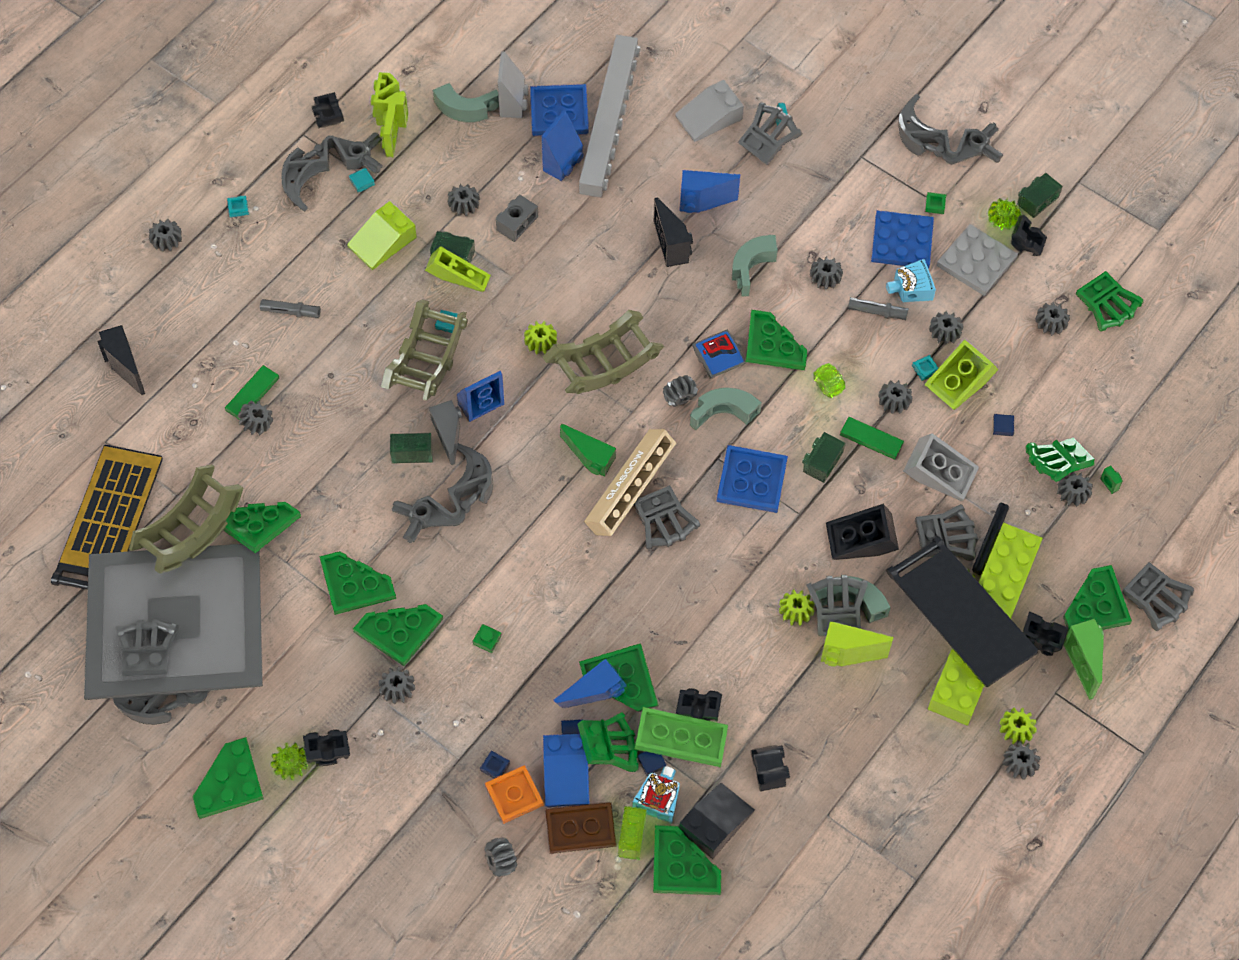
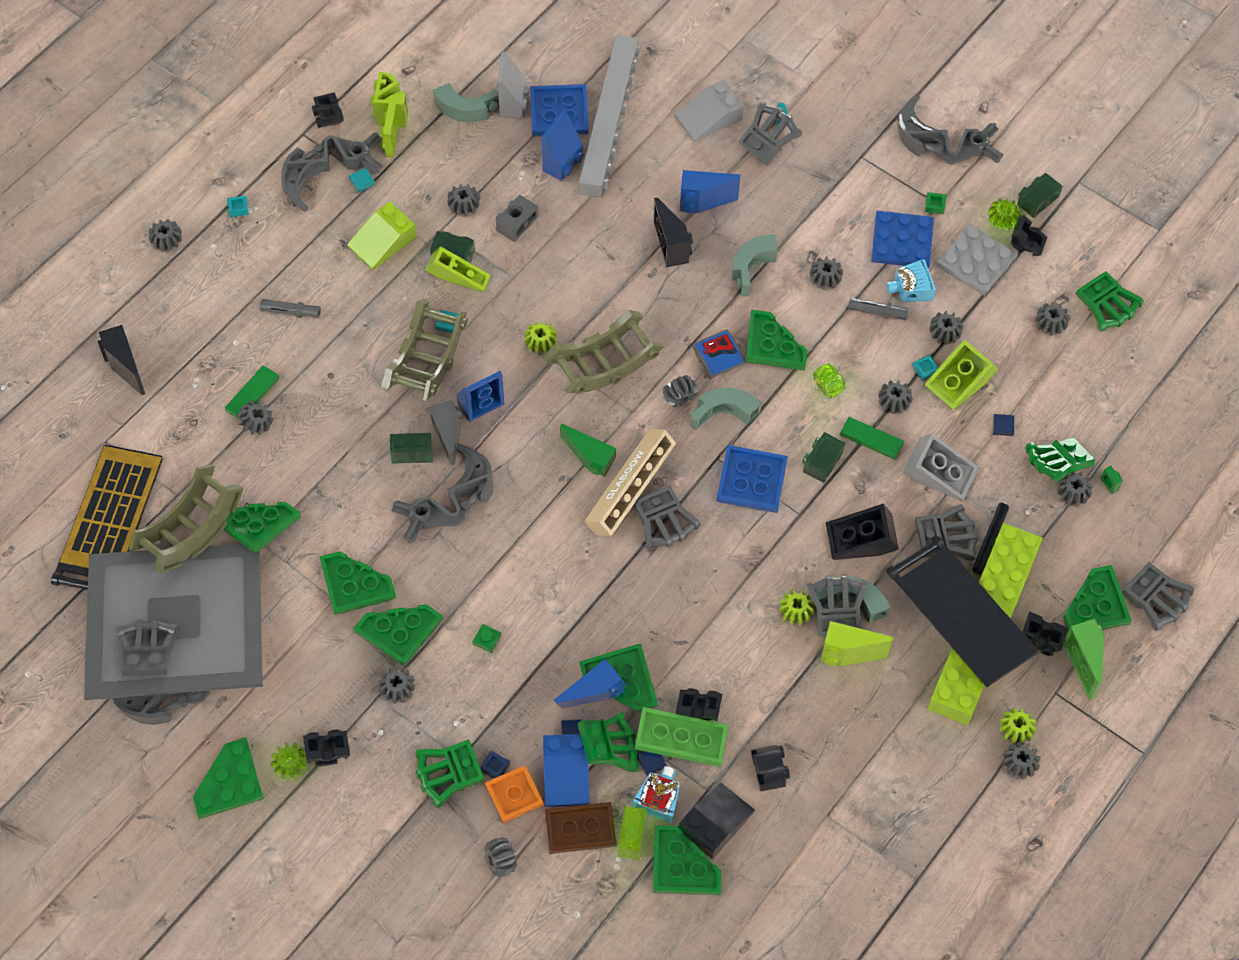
(462, 766): none -> green plate

